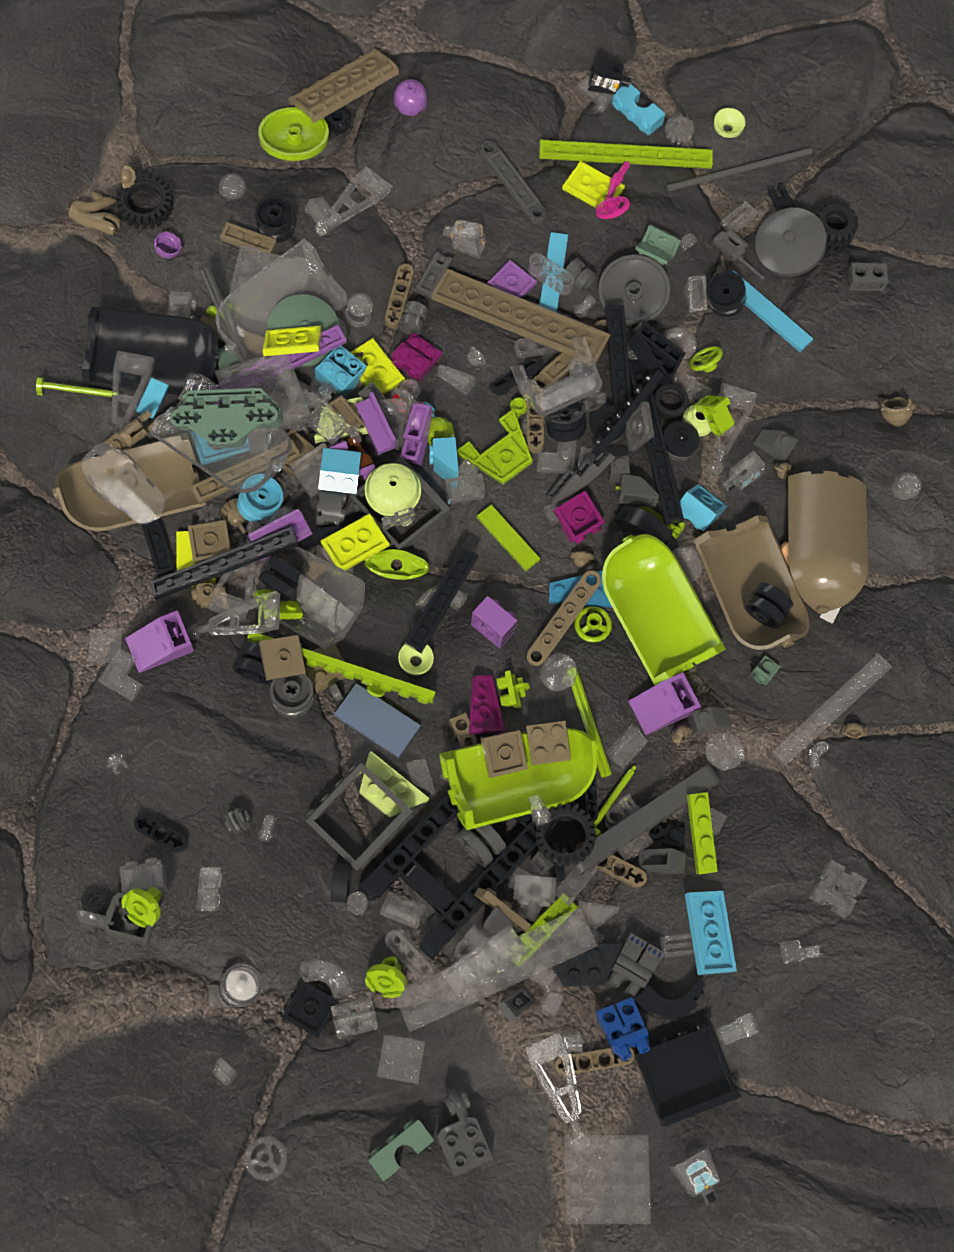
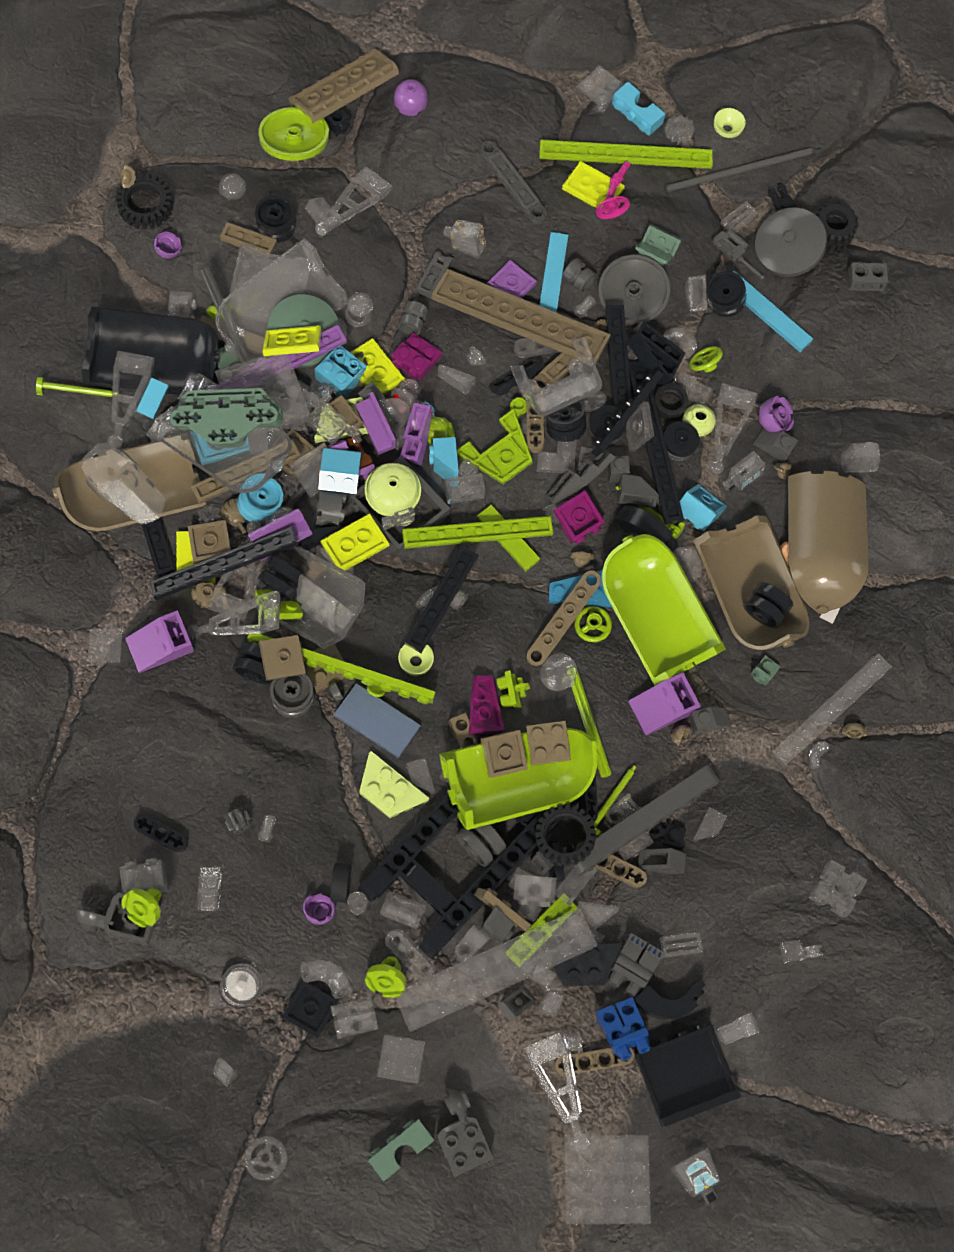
(83, 214): dark tan piece -> none
(114, 760): clear plate -> none
(116, 675): clear plate -> none
(131, 432): dark tan plate -> none
(318, 909): none -> medium lavender hair
(382, 839): dark grey window -> none
(399, 296): dark tan beam -> none
(411, 565): lime piece -> none
(477, 532): none -> lime tile
(484, 961): clear slope -> none
(494, 621): medium lavender brick -> none
(539, 811): clear cone -> none
(553, 281): clear beam -> none
(607, 76): black torso -> none
(626, 747): clear slope -> none
(688, 241): clear tile -> none
(702, 833): lime plate -> none
(710, 932): medium azure plate -> none
(716, 413): lime tile -> none
(724, 750): clear dish -> none
(775, 415): none -> medium lavender cylinder
(861, 458): none -> clear torso
(897, 411): dark tan hair -> none
(906, 486): clear hair -> none

